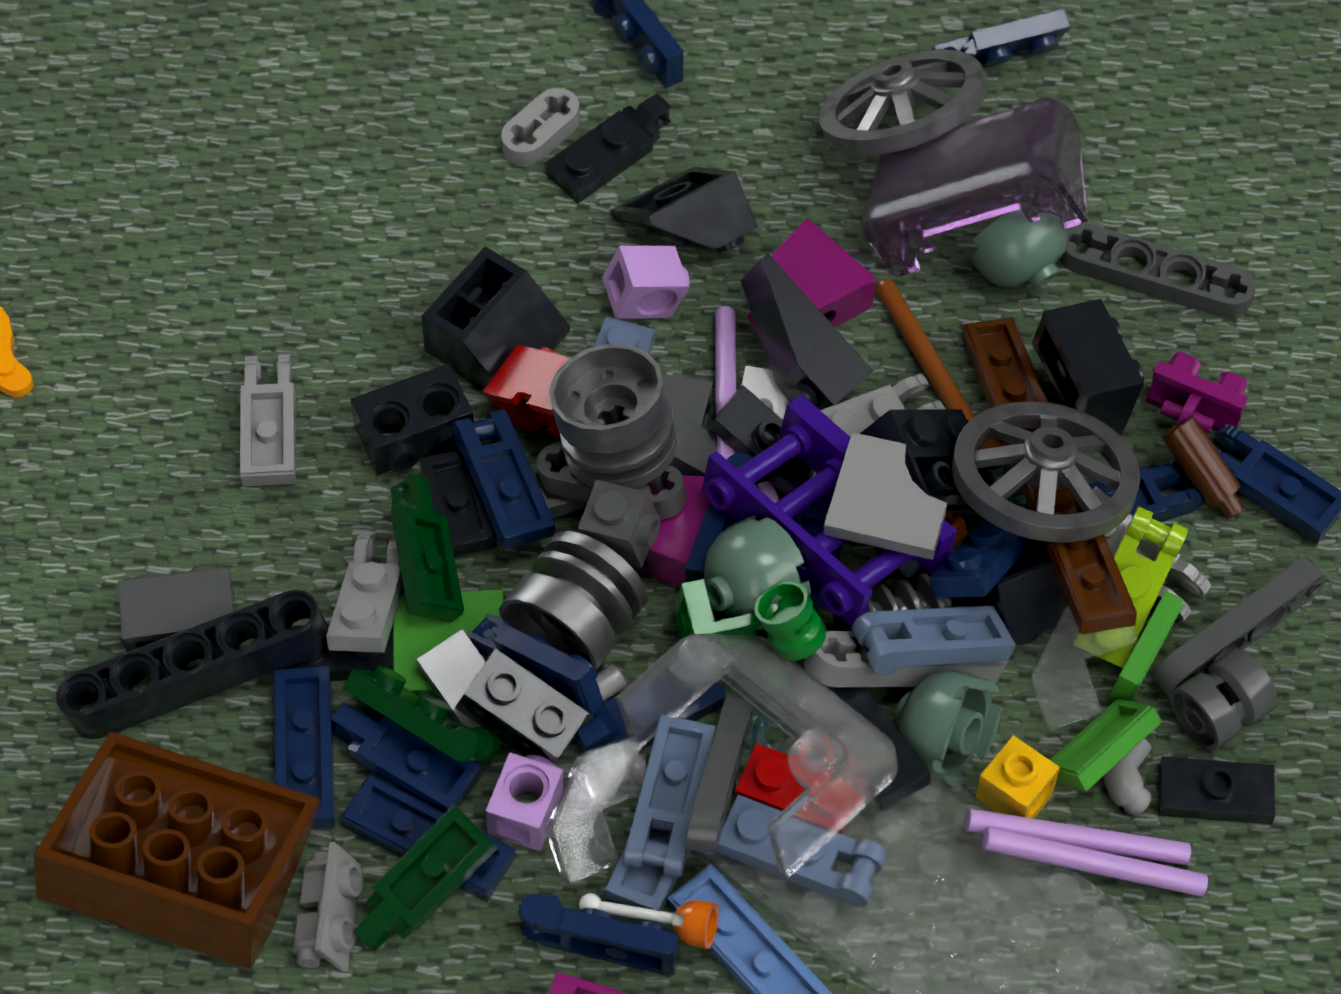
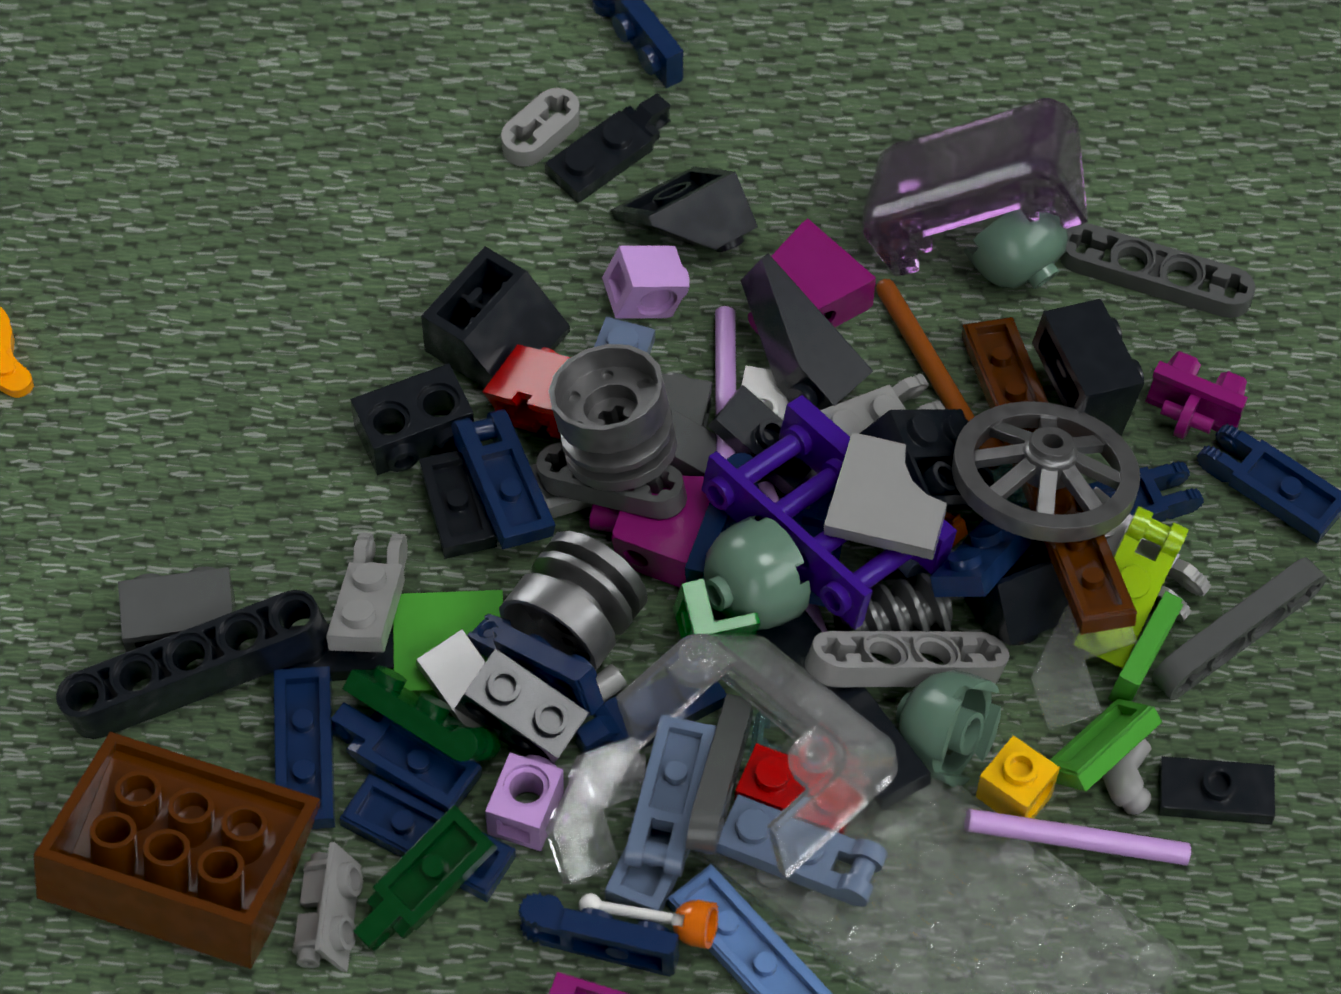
(267, 426): light grey hinge -> none
(425, 552): dark green hinge -> none
(621, 520): dark grey brick -> none
(791, 623): green wheel -> none
(896, 90): flat silver wheel -> none
(932, 637): sand blue plate -> none
(997, 43): hinge -> none
(1094, 861): lavender bar -> none
(1203, 465): reddish brown cylinder -> none
(1223, 699): dark grey wheel -> none

